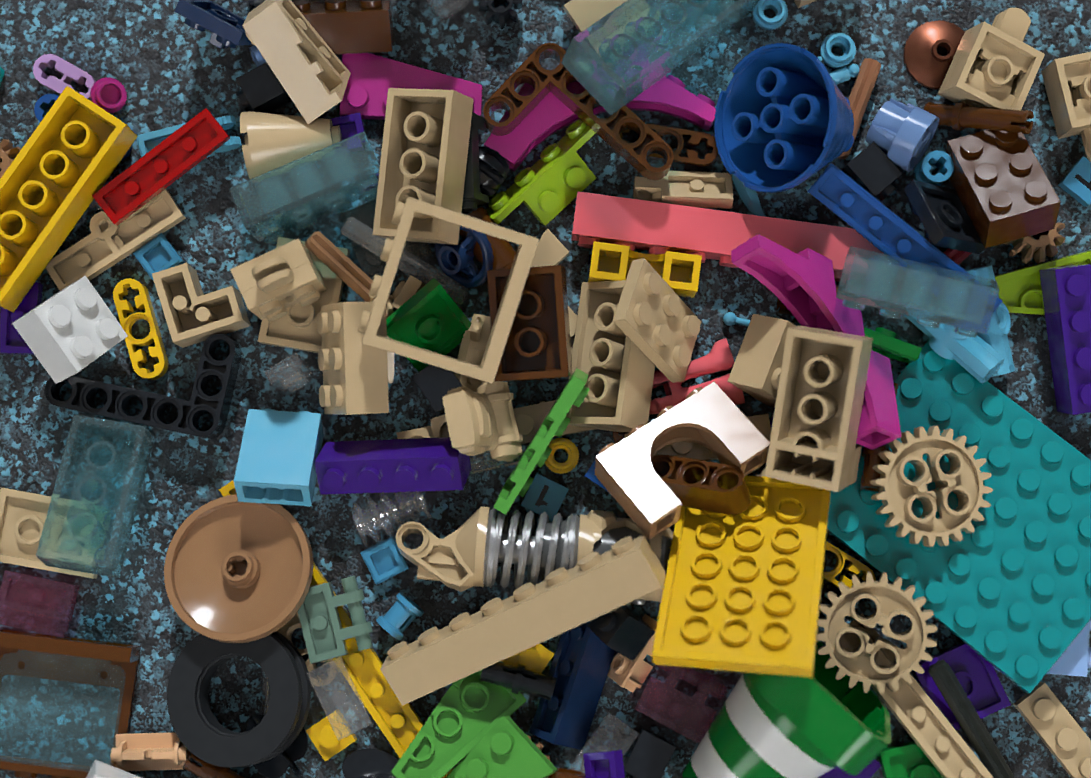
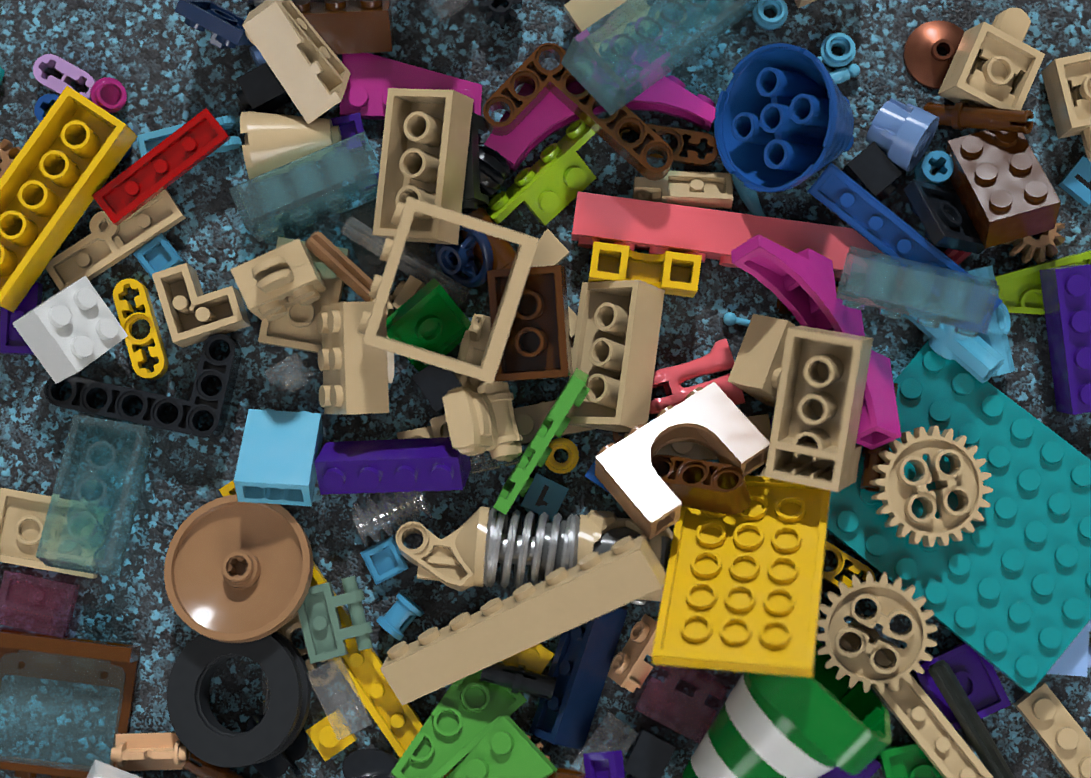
(622, 631): black brick -> none
(657, 320): tan plate -> none
(861, 93): nougat axle -> none
(888, 346): green plate -> none

